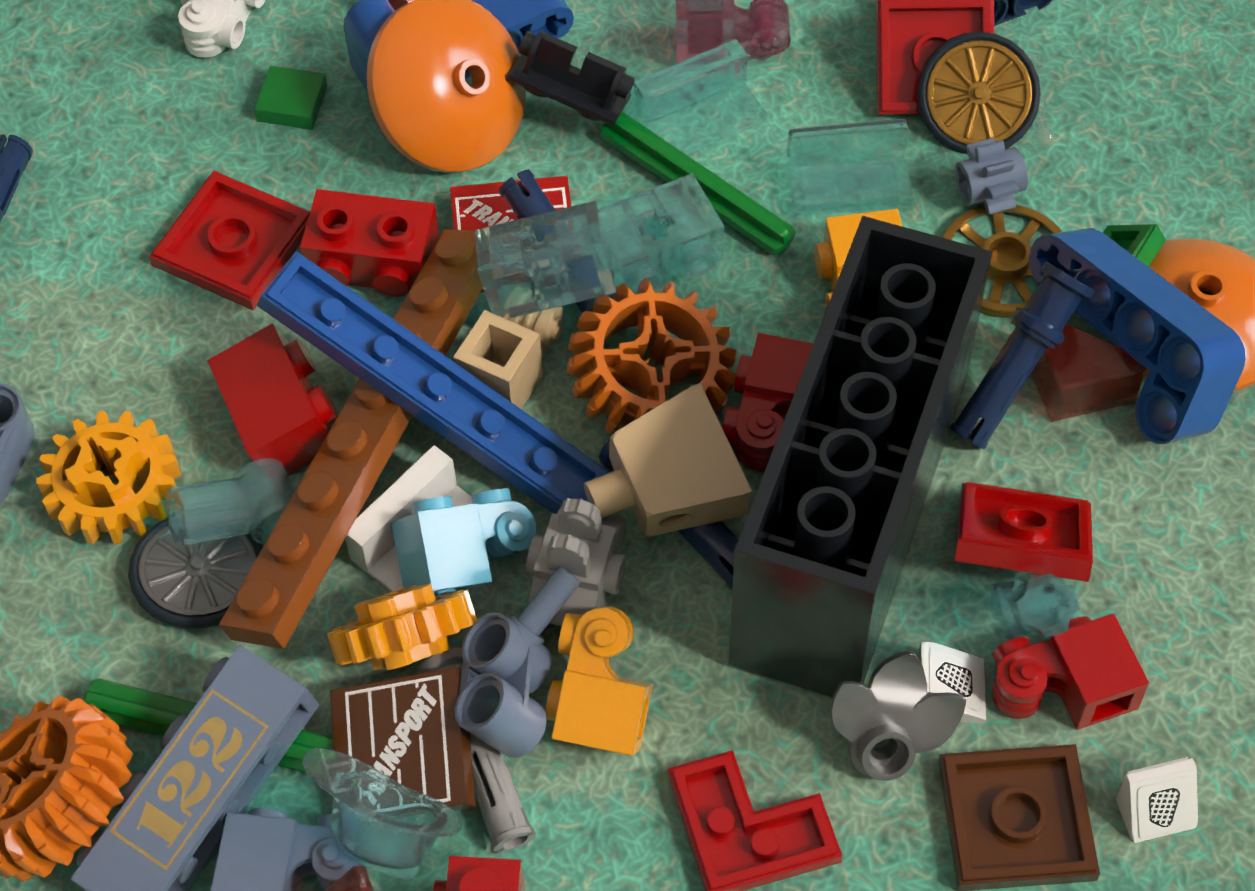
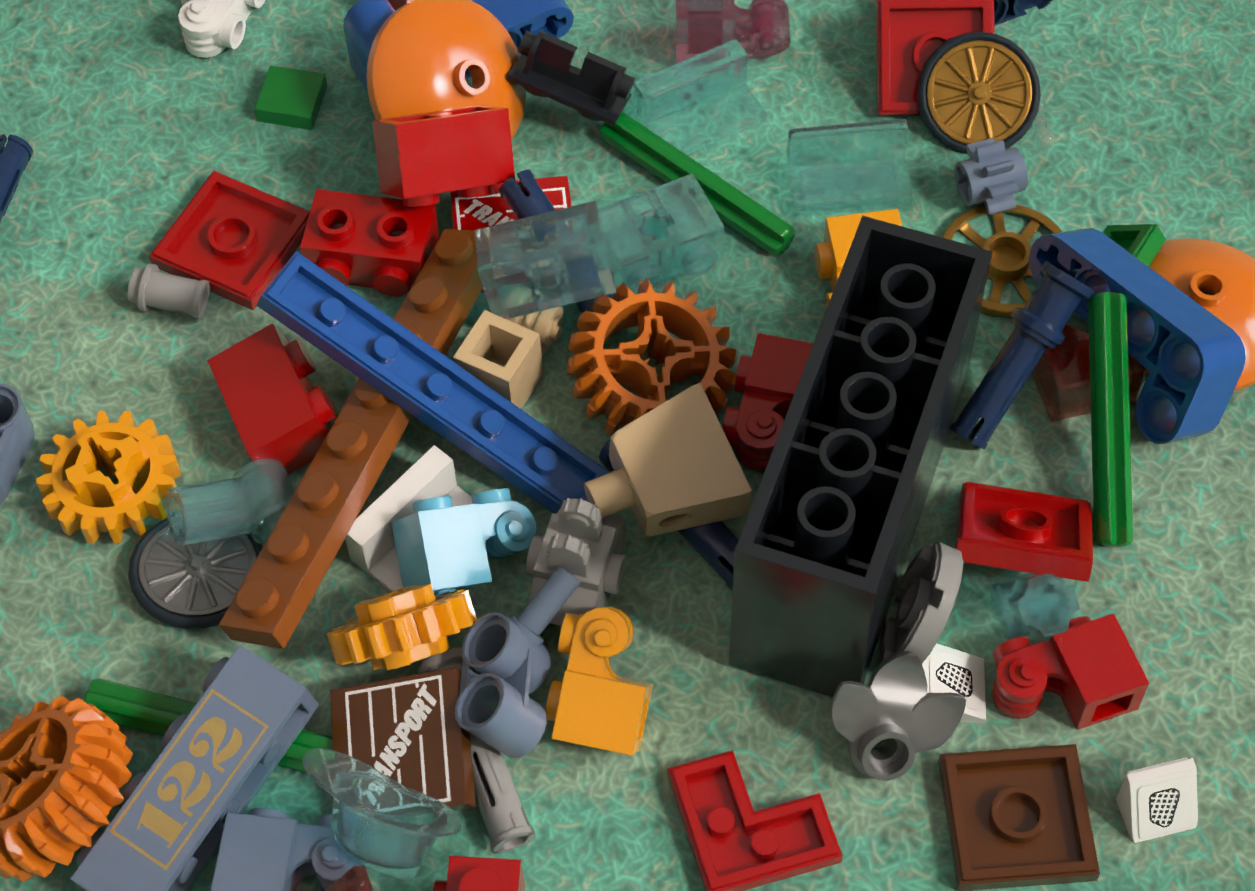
(167, 292): none -> light grey pin
(444, 153): none -> red brick
(925, 601): none -> light grey tile
(1110, 420): none -> green axle

